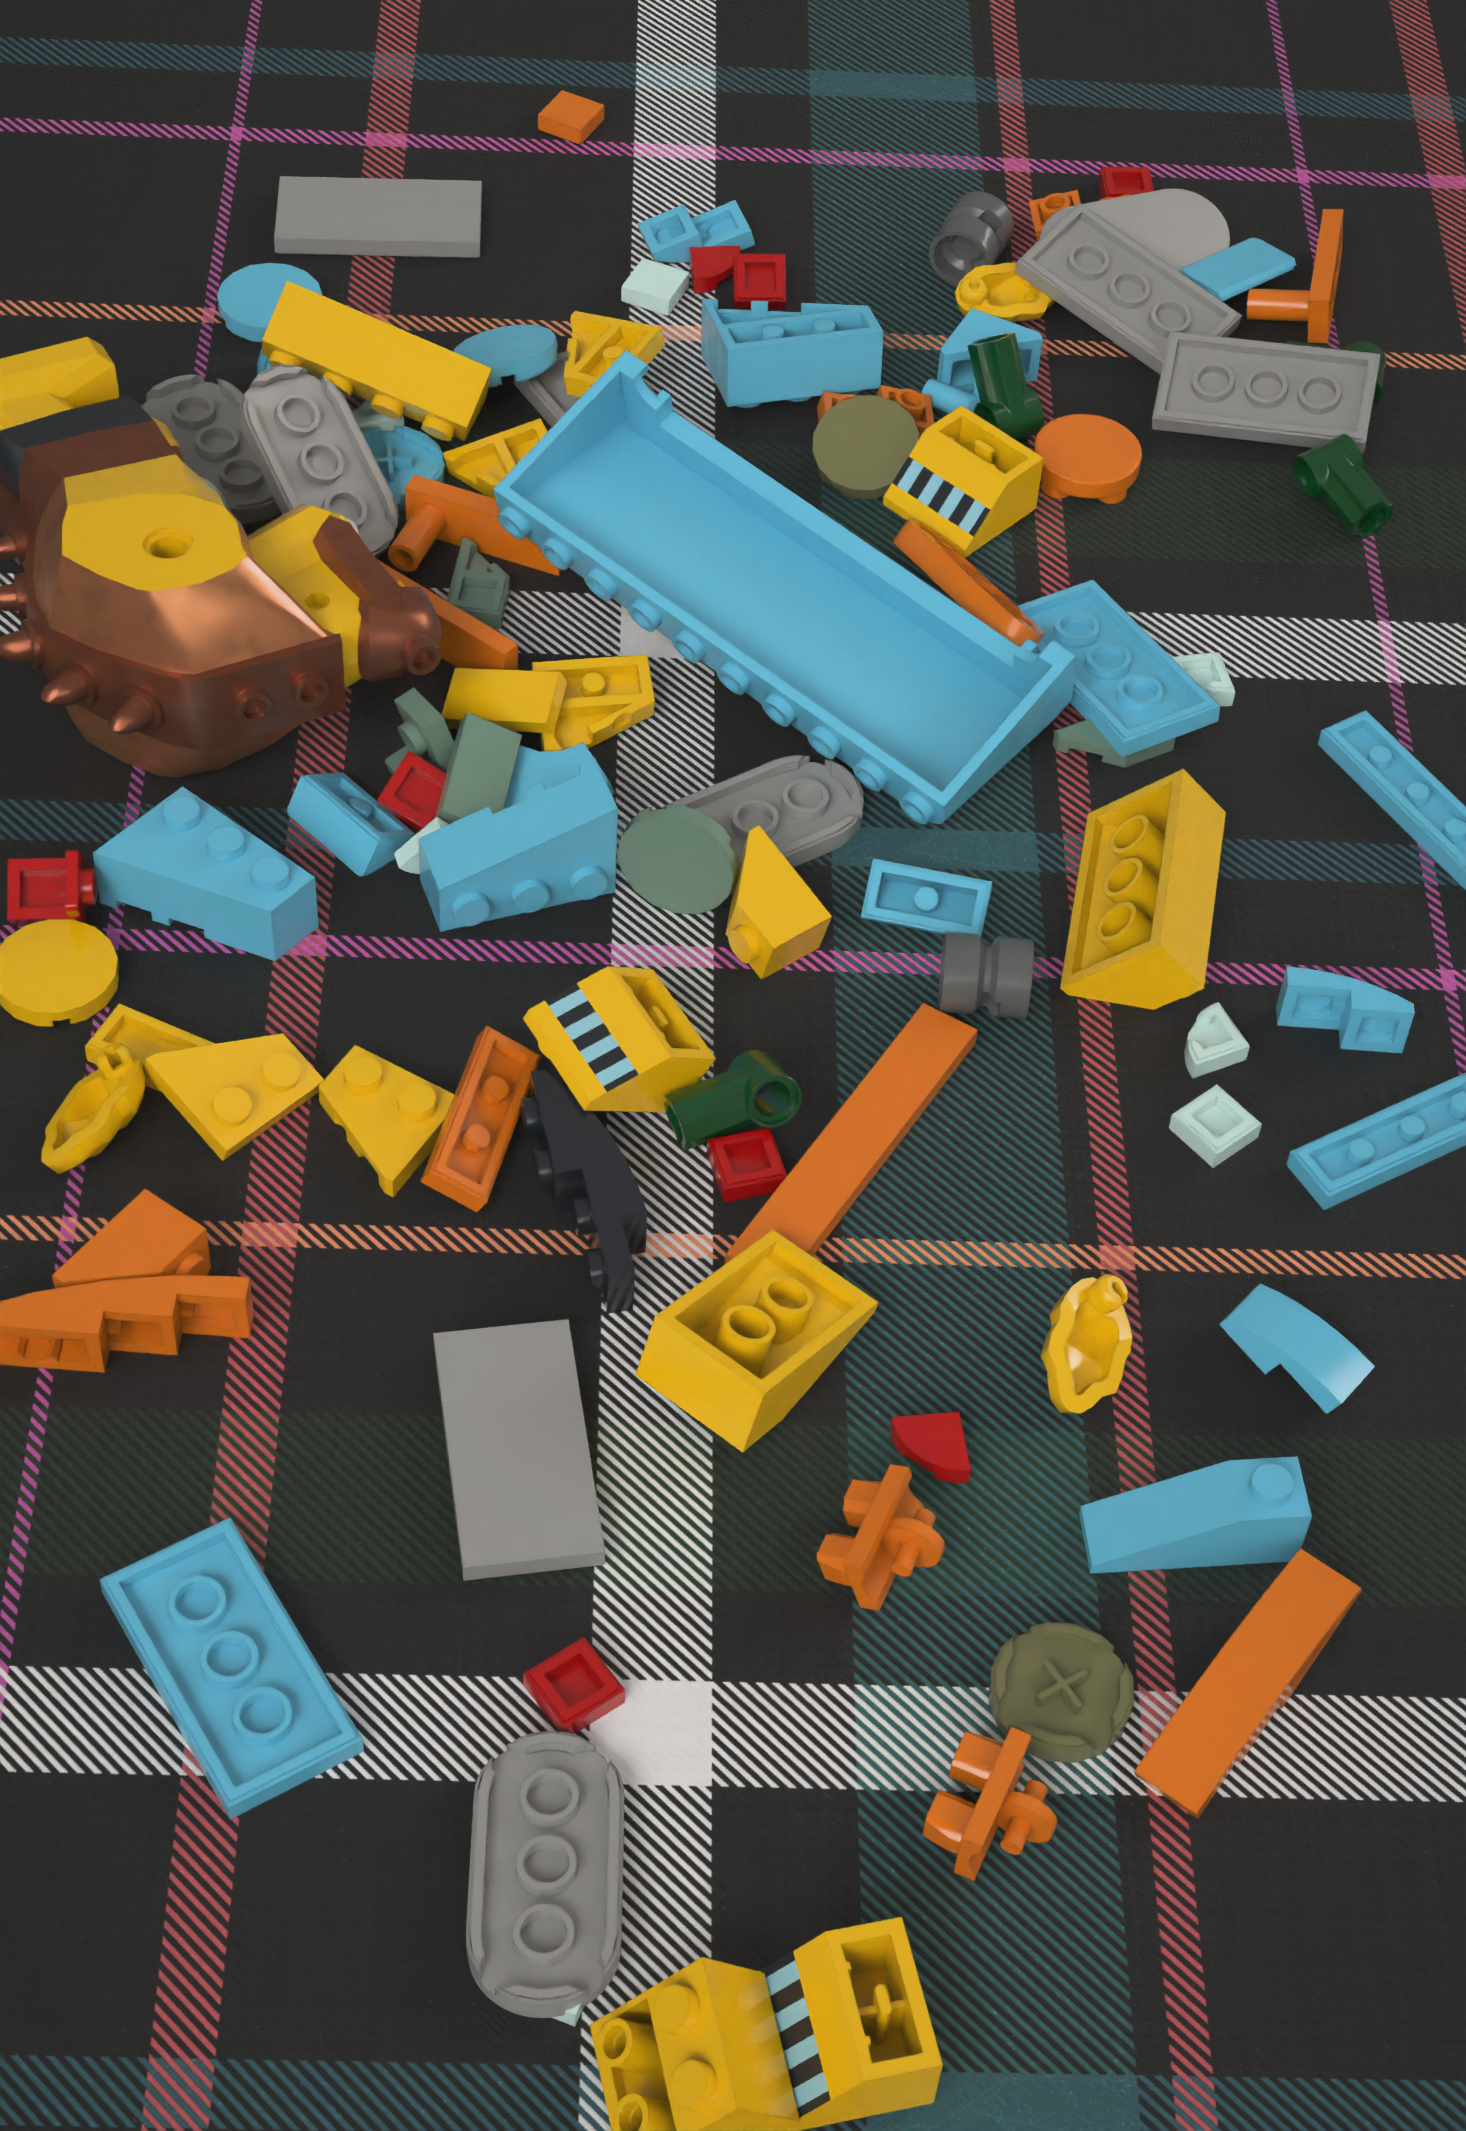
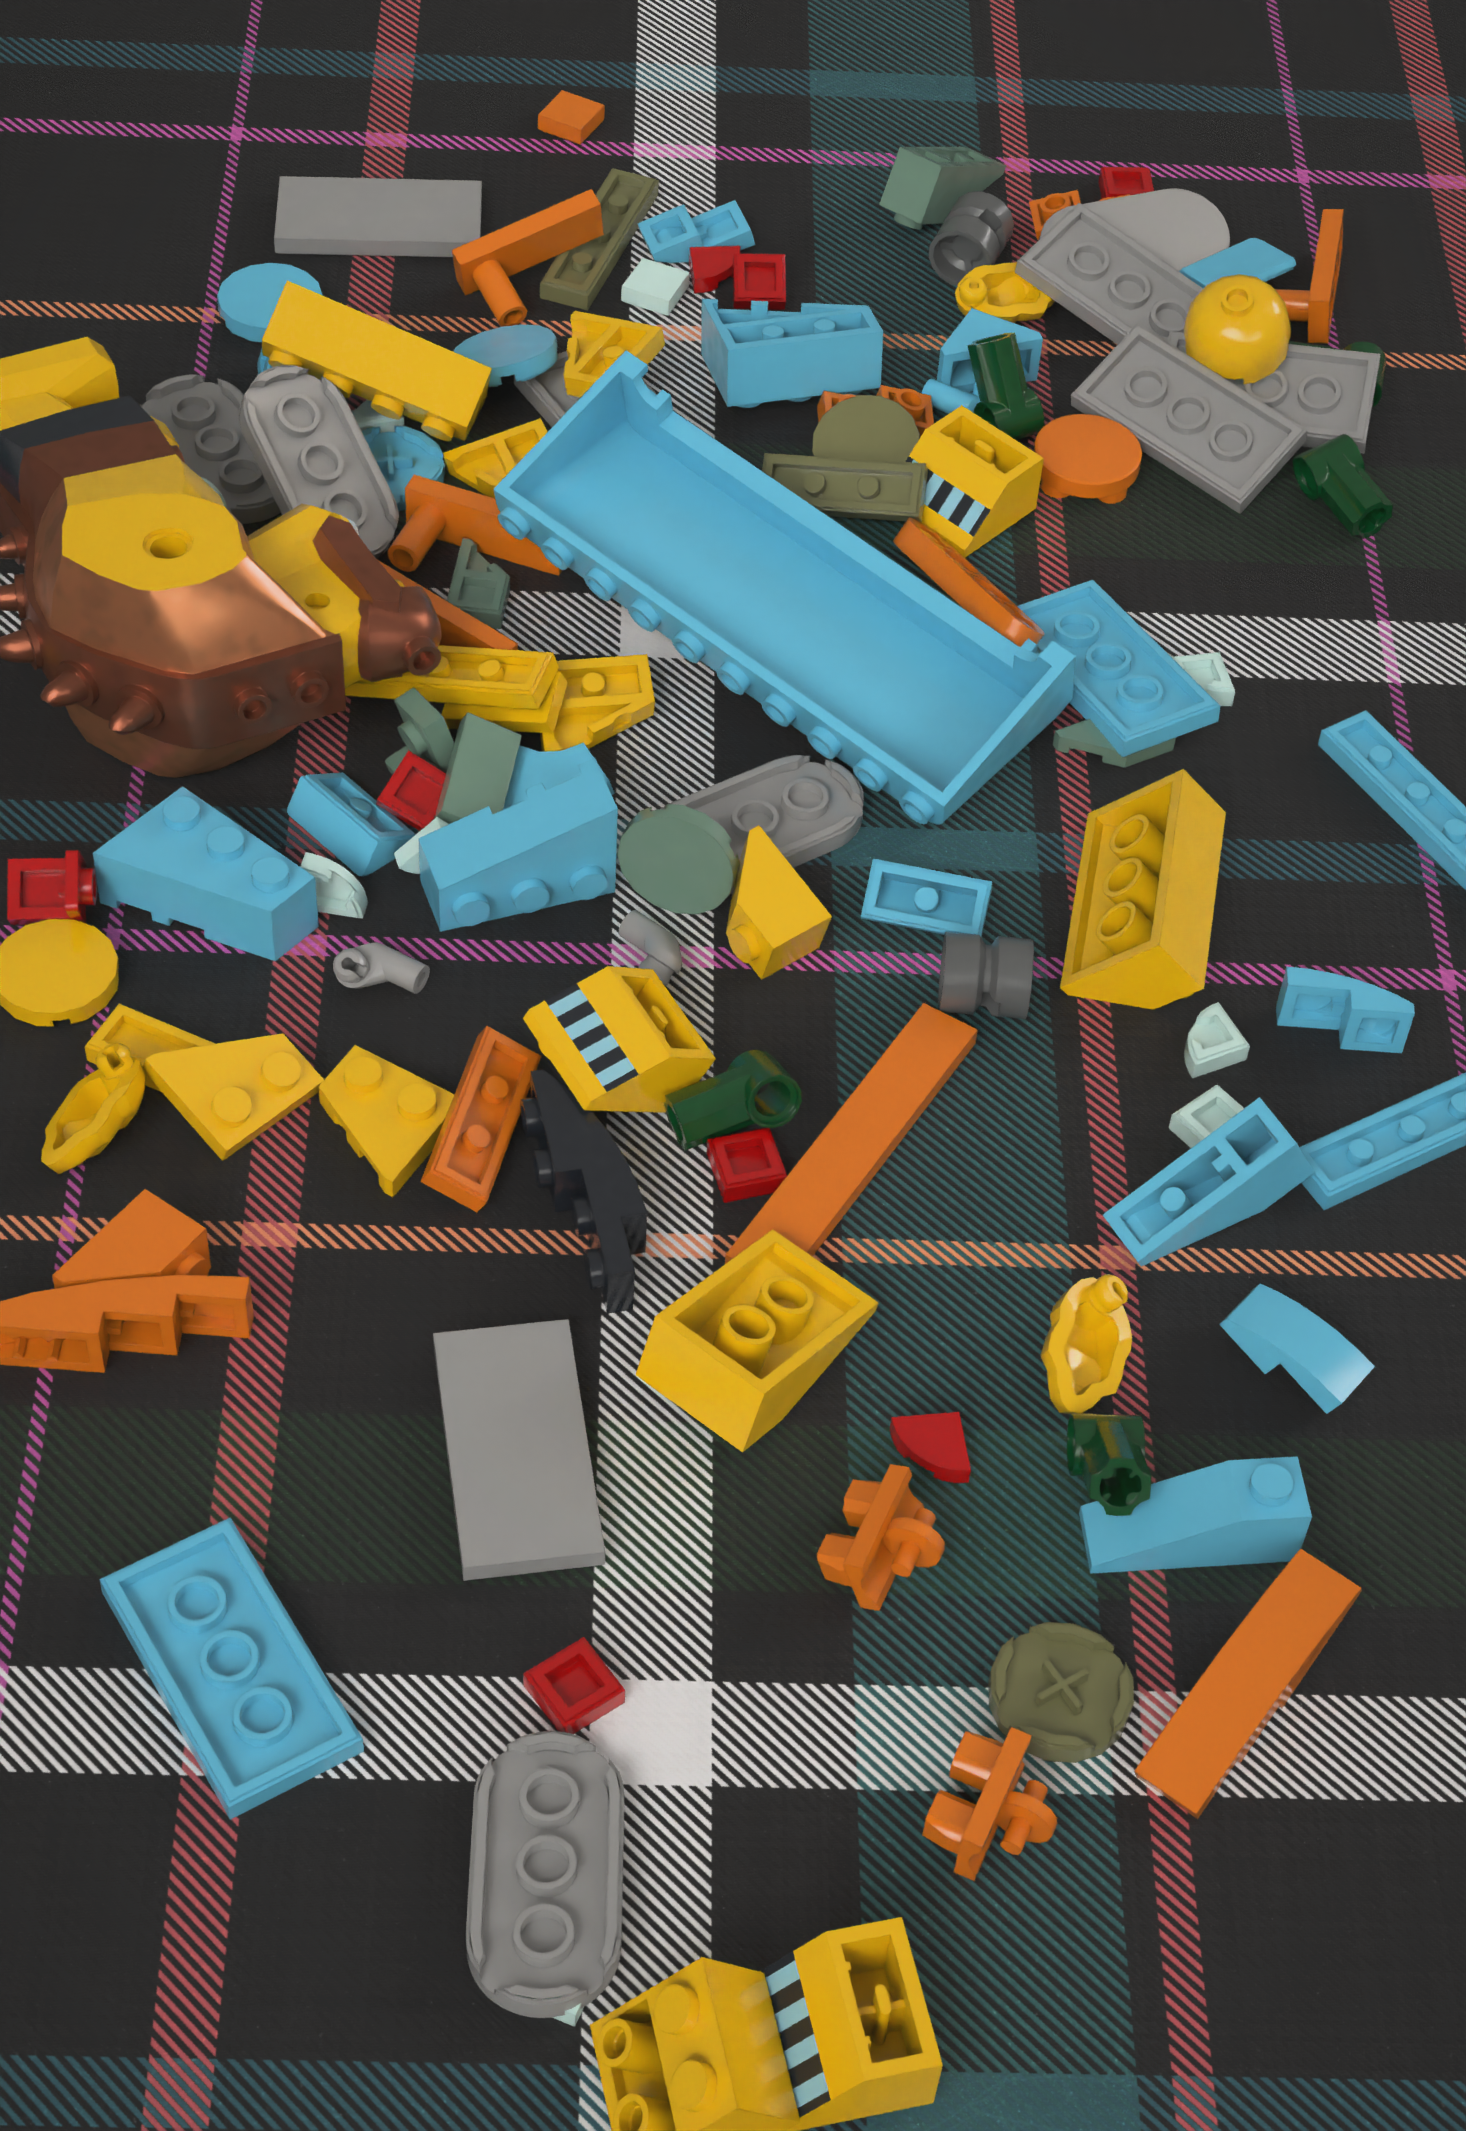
(336, 888): none -> light aqua tile
(379, 964): none -> light grey arm
(473, 678): none -> yellow tile
(525, 243): none -> orange piece
(582, 271): none -> olive tile
(656, 941): none -> light grey arm
(853, 485): none -> olive tile
(931, 179): none -> sand green slope
(1110, 1458): none -> dark green piece
(1190, 418): none -> light grey tile
(1211, 1186): none -> medium azure slope
(1238, 328): none -> yellow cylinder

